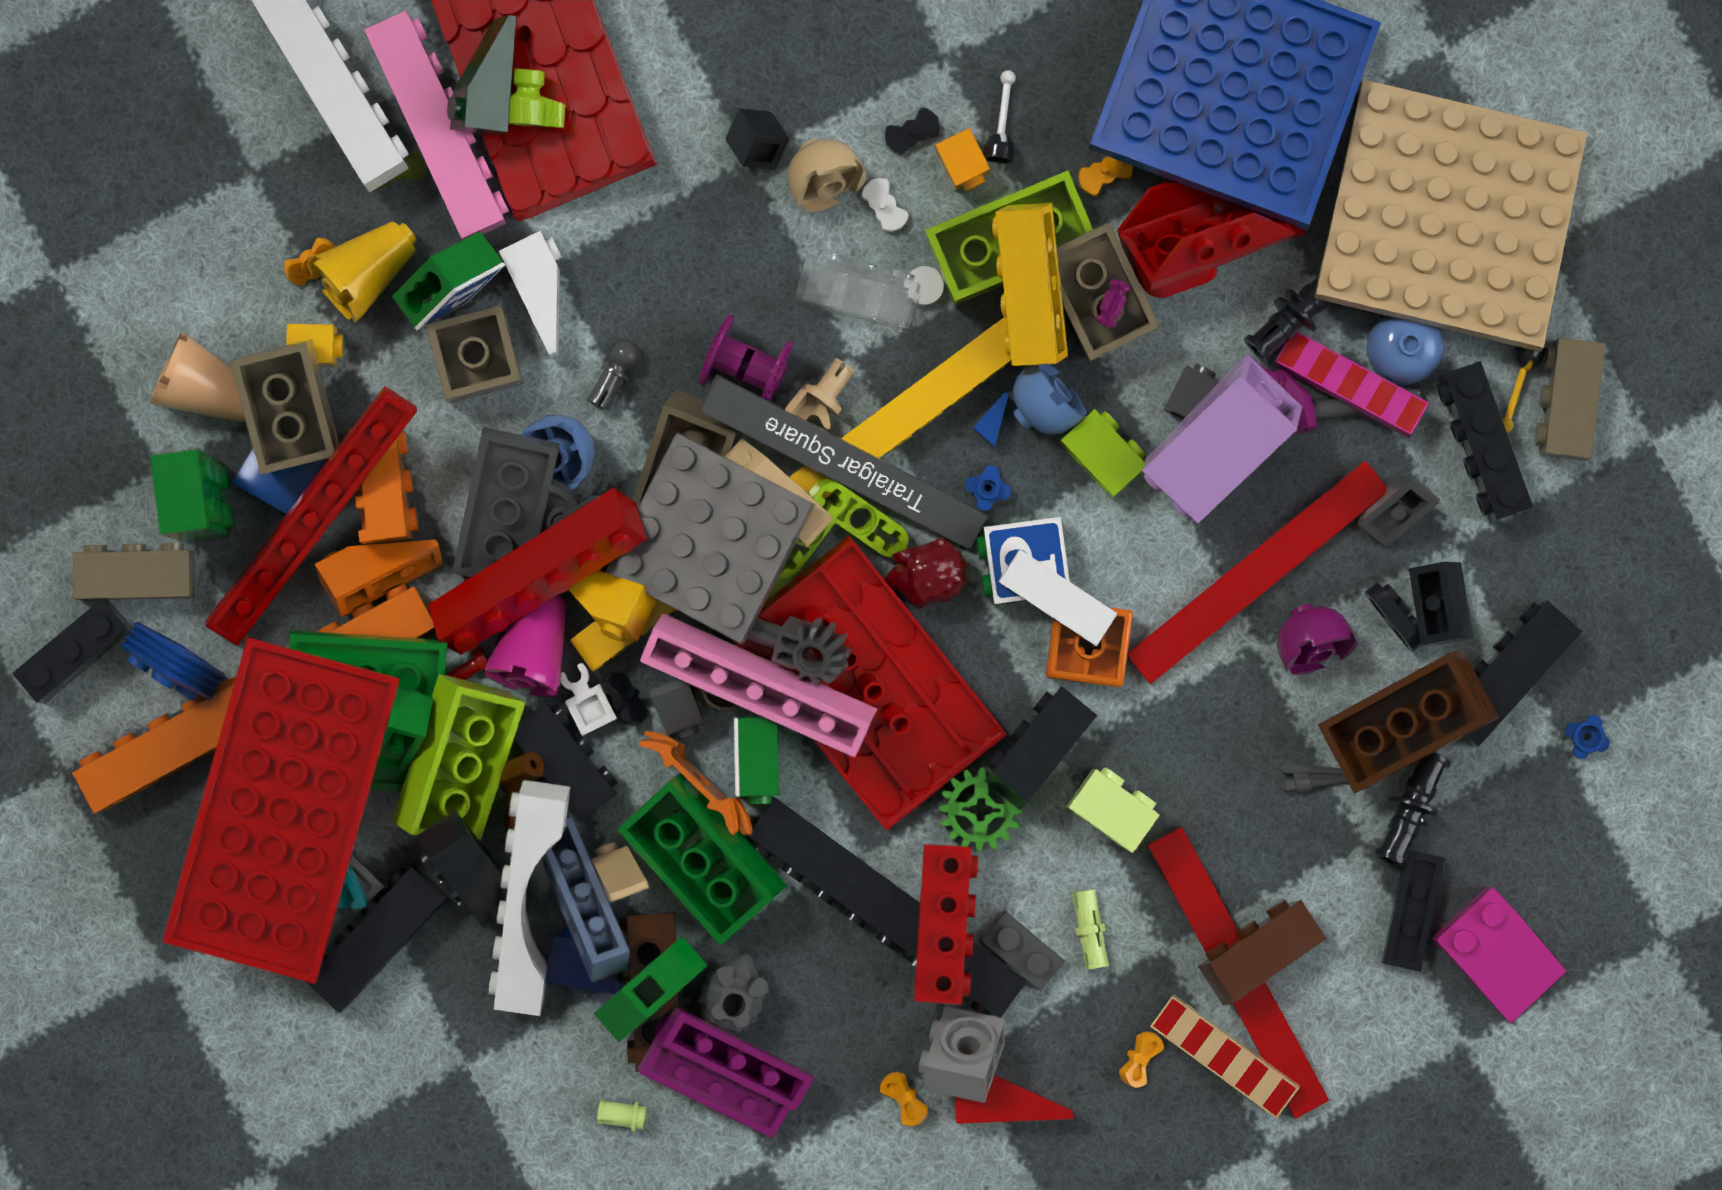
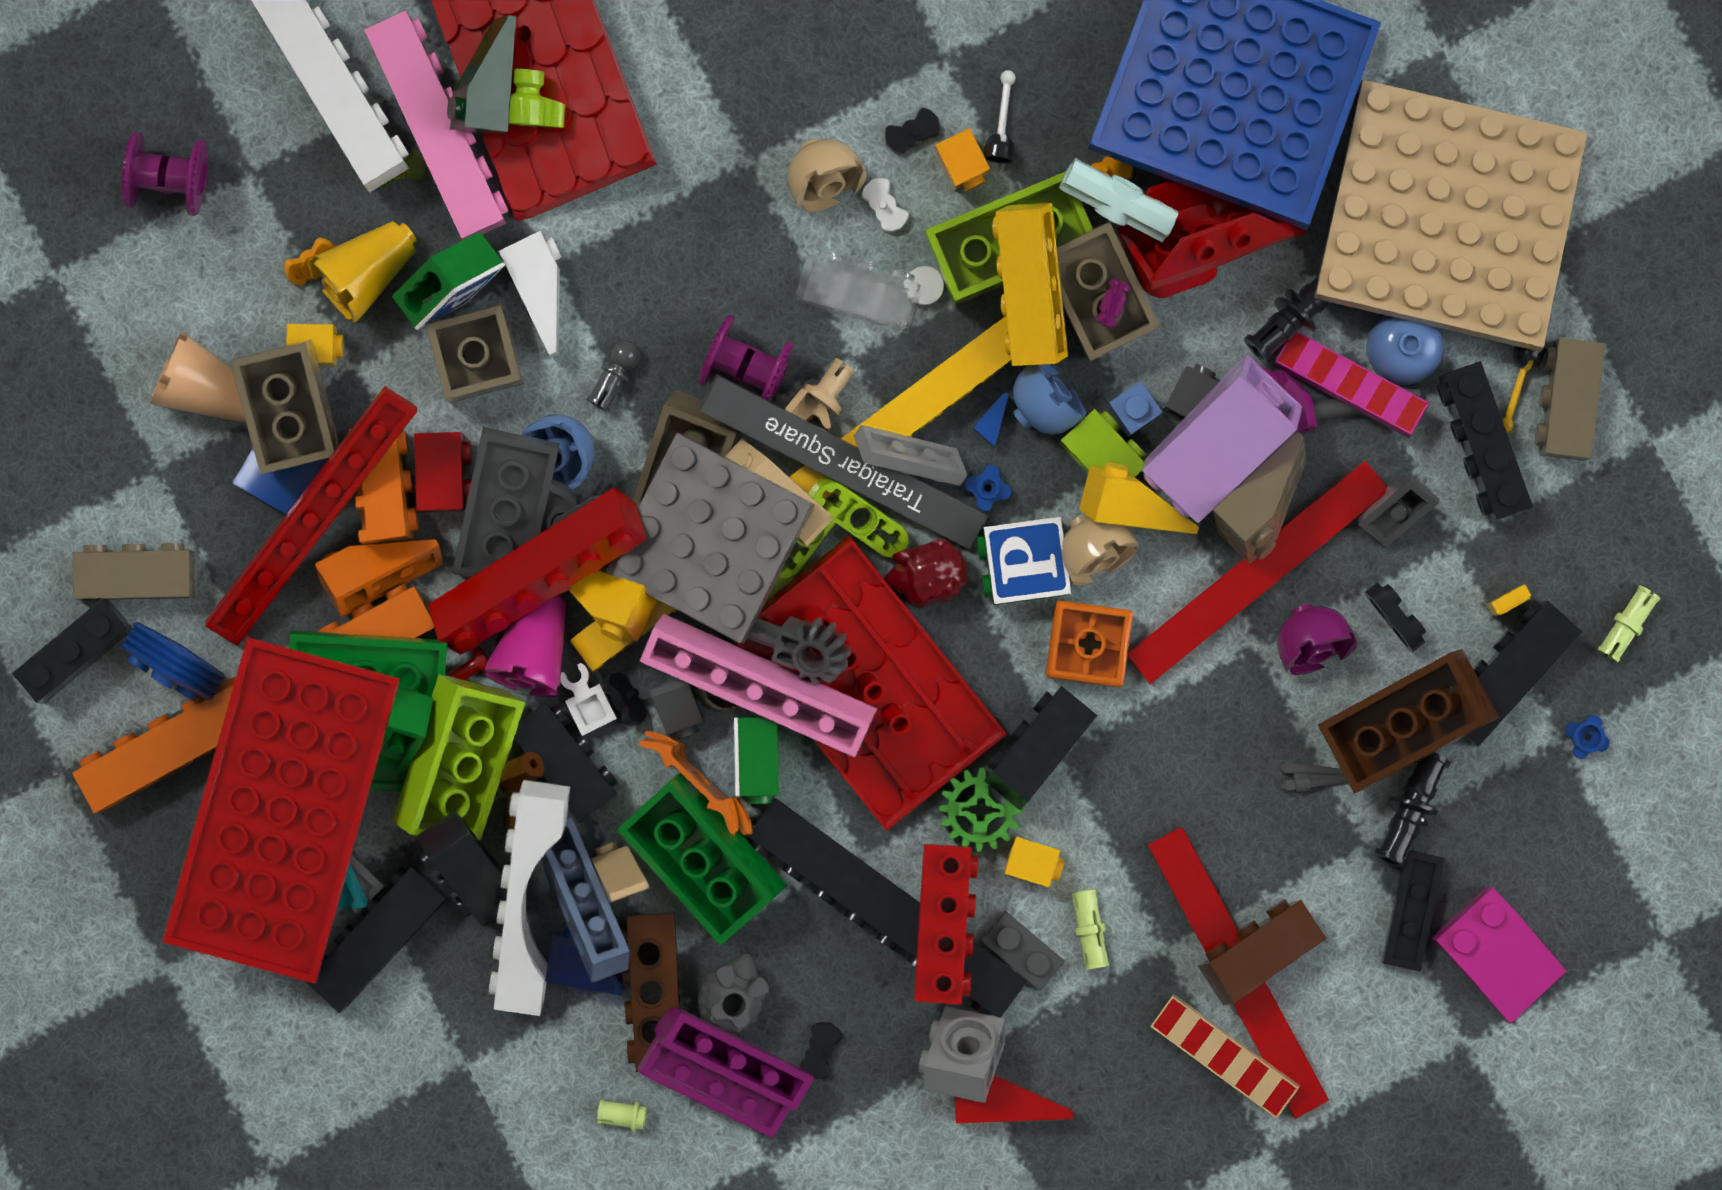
(164, 173): none -> magenta hose
(191, 496): green brick -> none
(441, 471): none -> red brick
(650, 989): green slope -> none
(757, 139): black panel -> none
(816, 1057): none -> black piece
(910, 455): none -> light grey plate
(912, 1110): light orange piece -> none
(1034, 862): none -> yellow brick
(1057, 597): white tile -> none
(1095, 547): none -> tan cylinder
(1112, 809): yellowish green brick -> none
(1118, 200): none -> light aqua piece
(1121, 499): none -> yellow slope
(1134, 409): none -> medium blue brick
(1134, 1071): light orange piece -> none
(1257, 508): none -> dark tan slope
(1441, 603): black brick -> none
(1509, 600): none -> yellow tile
(1628, 623): none -> yellowish green pin

